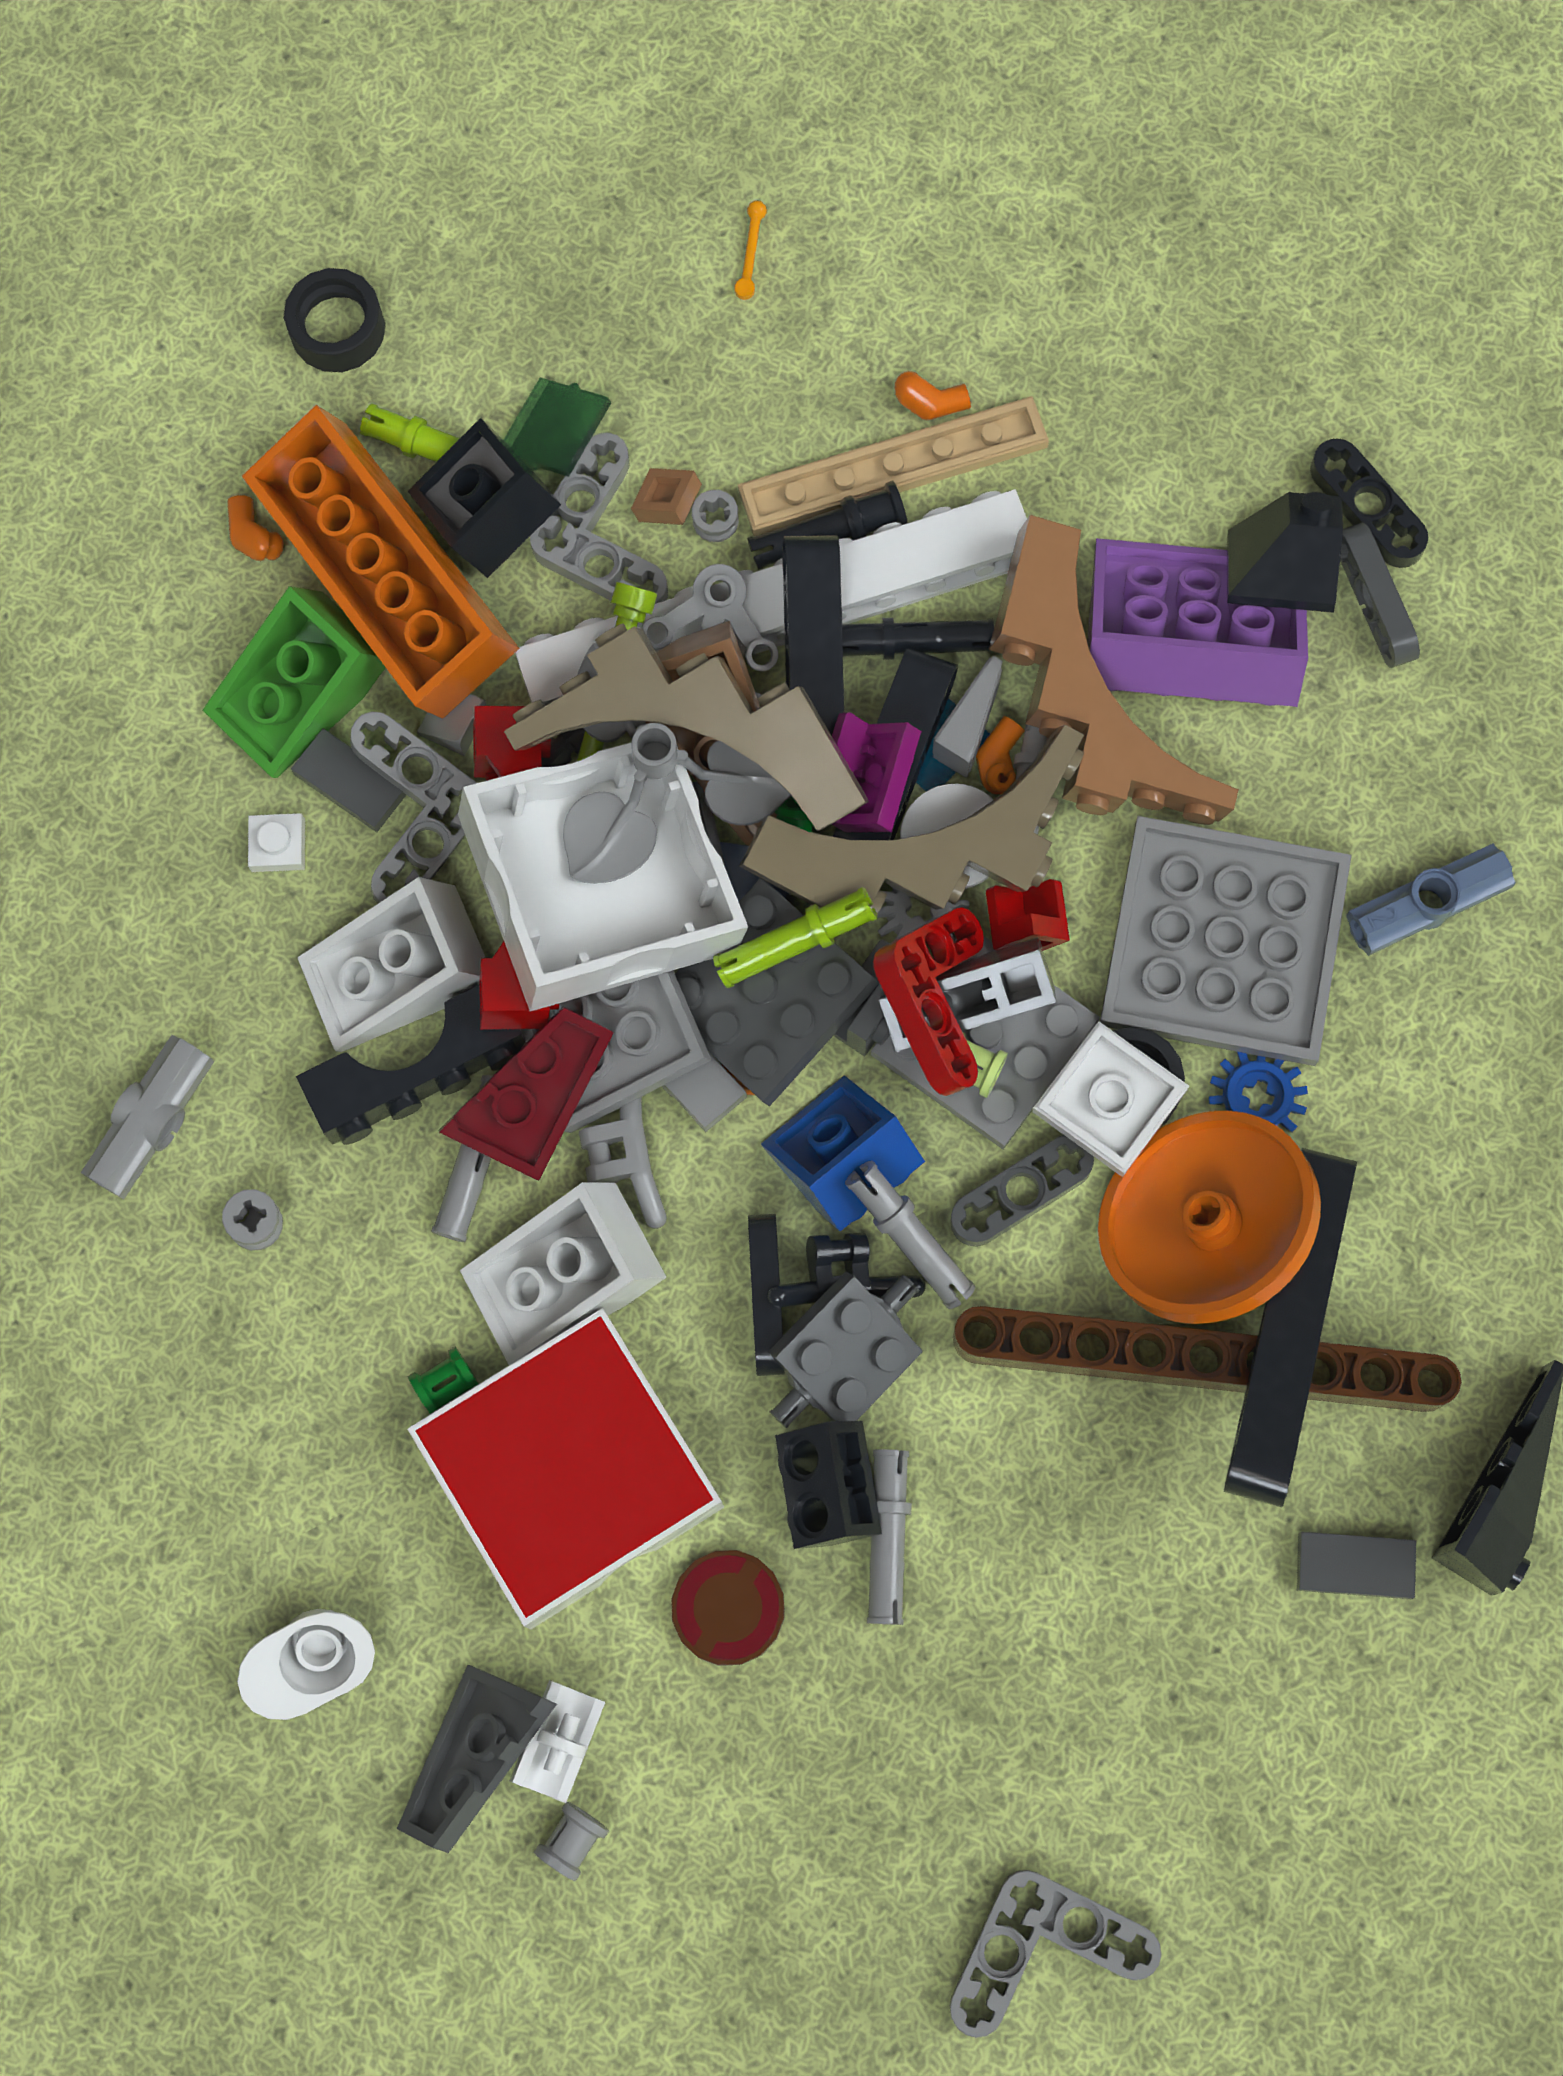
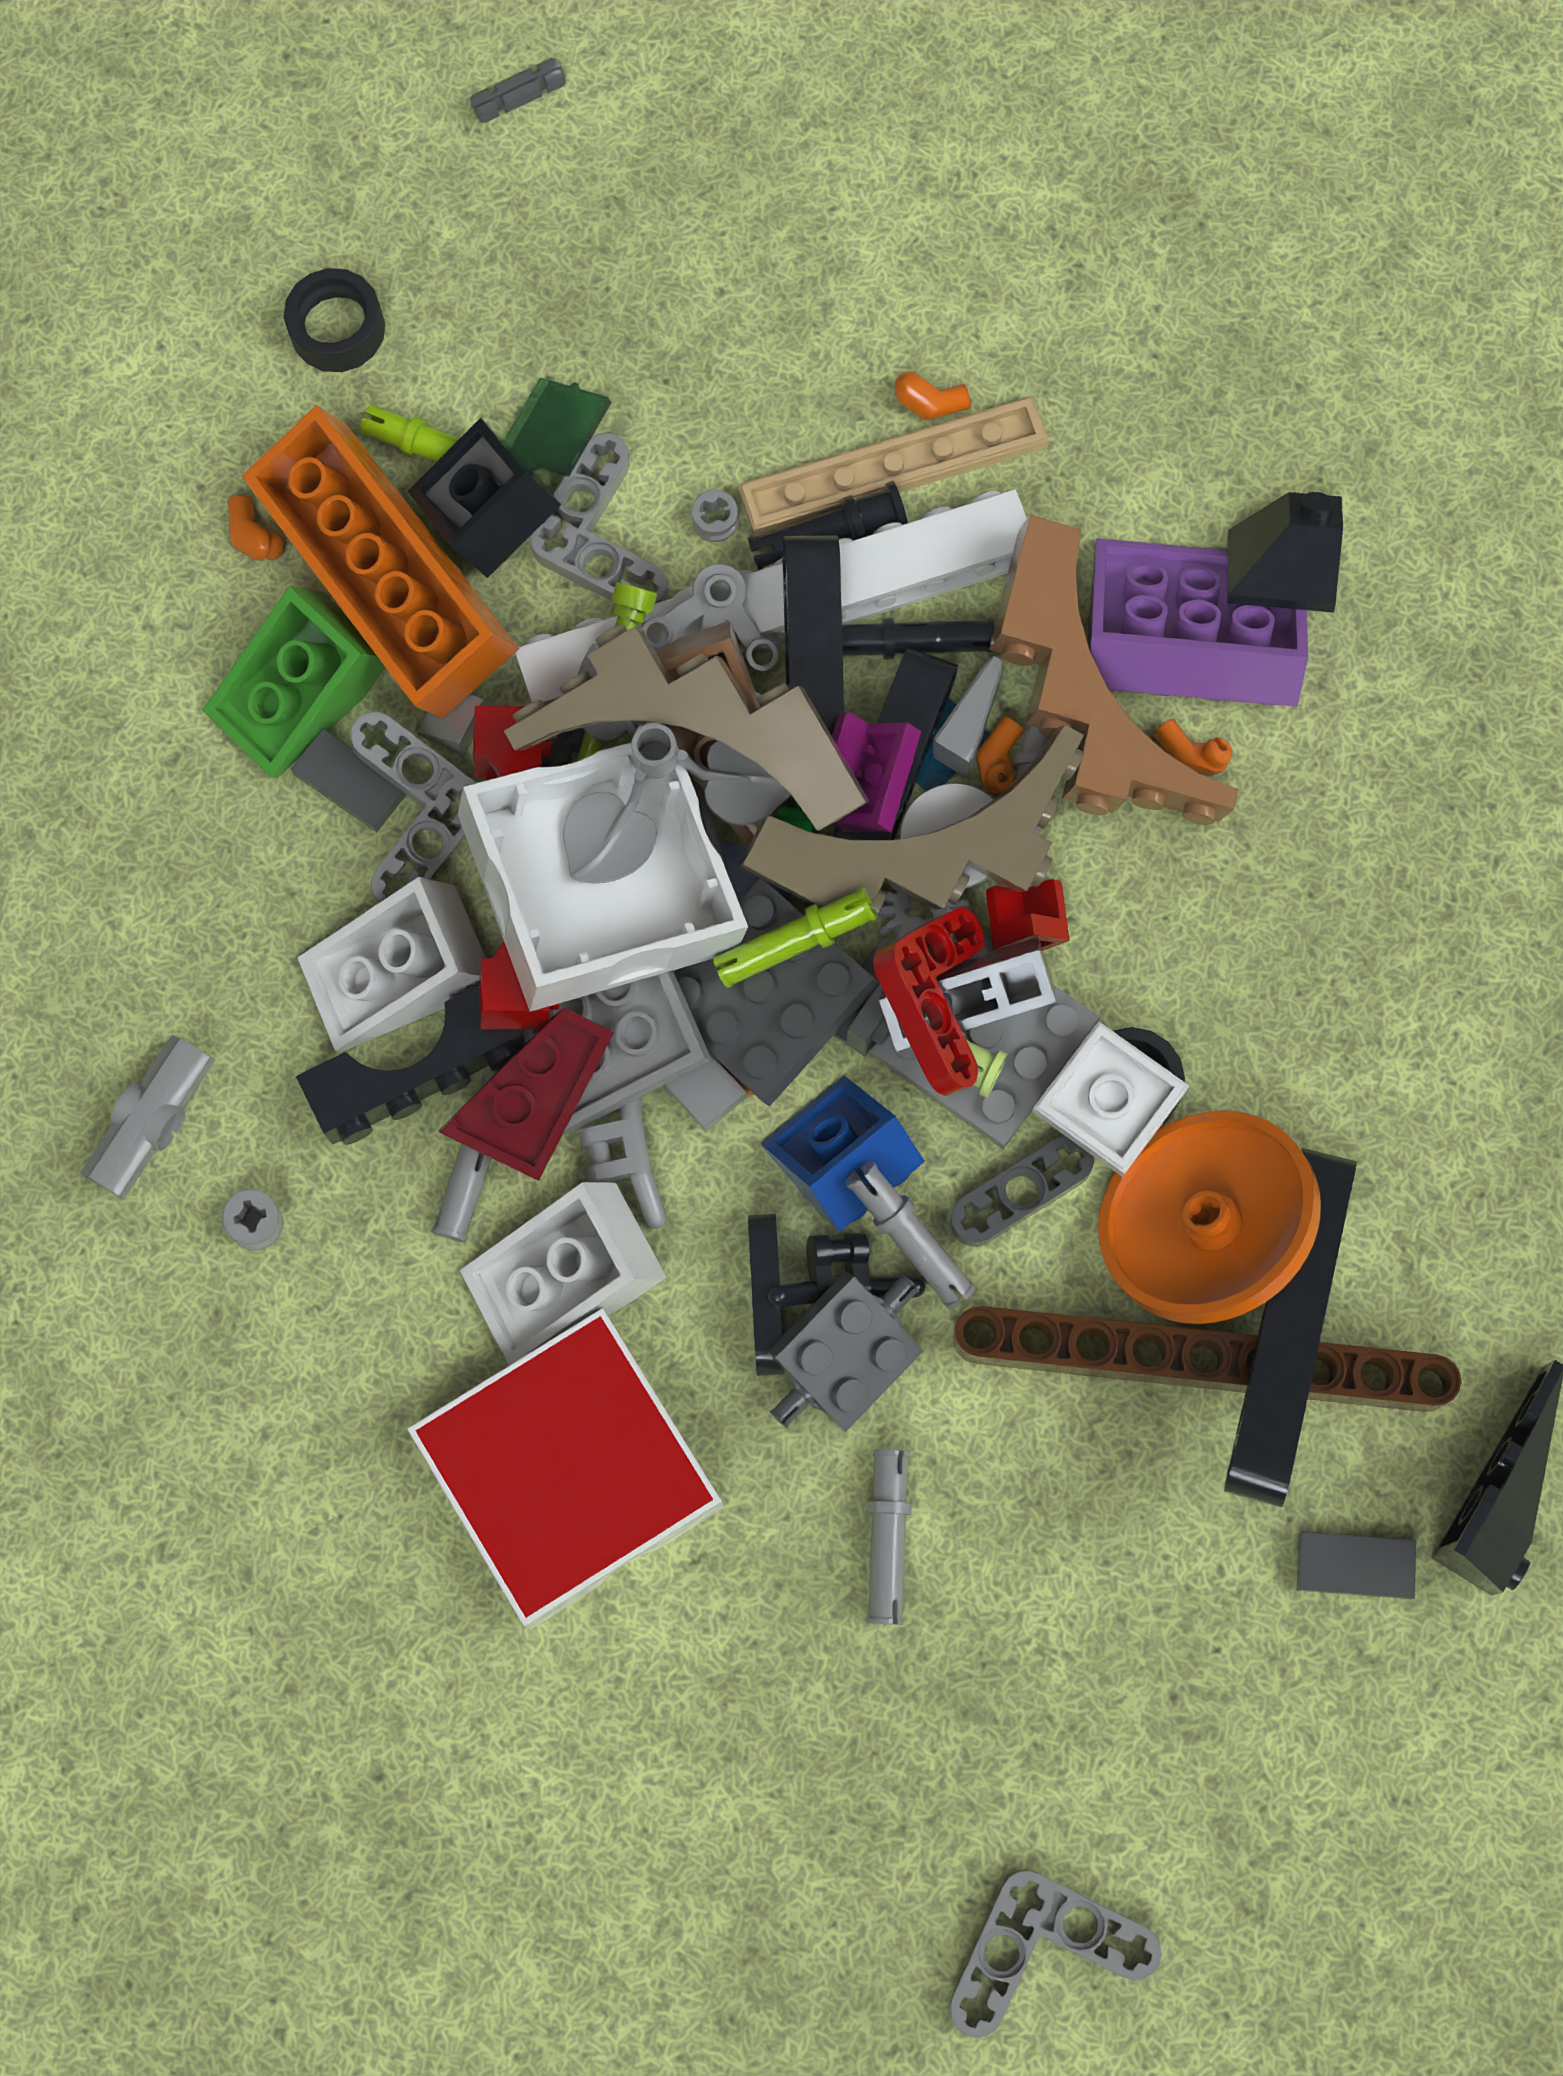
(276, 842): white plate -> none
(305, 1664): white piece -> none
(424, 1383): green bush -> none
(471, 1755): dark grey wing -> none
(517, 90): none -> dark grey axle
(560, 1744): white hips -> none
(571, 1841): light grey bush -> none
(666, 496): medium nougat plate -> none
(728, 1608): reddish brown tile -> none
(745, 287): light orange hinge -> none
(828, 1484): black brick -> none
(1203, 758): none -> orange arm
(1226, 940): light grey plate -> none
(1278, 1086): blue gear -> none
(1372, 482): black beam -> none
(1376, 590): dark grey beam -> none
(1456, 884): sand blue piece -> none

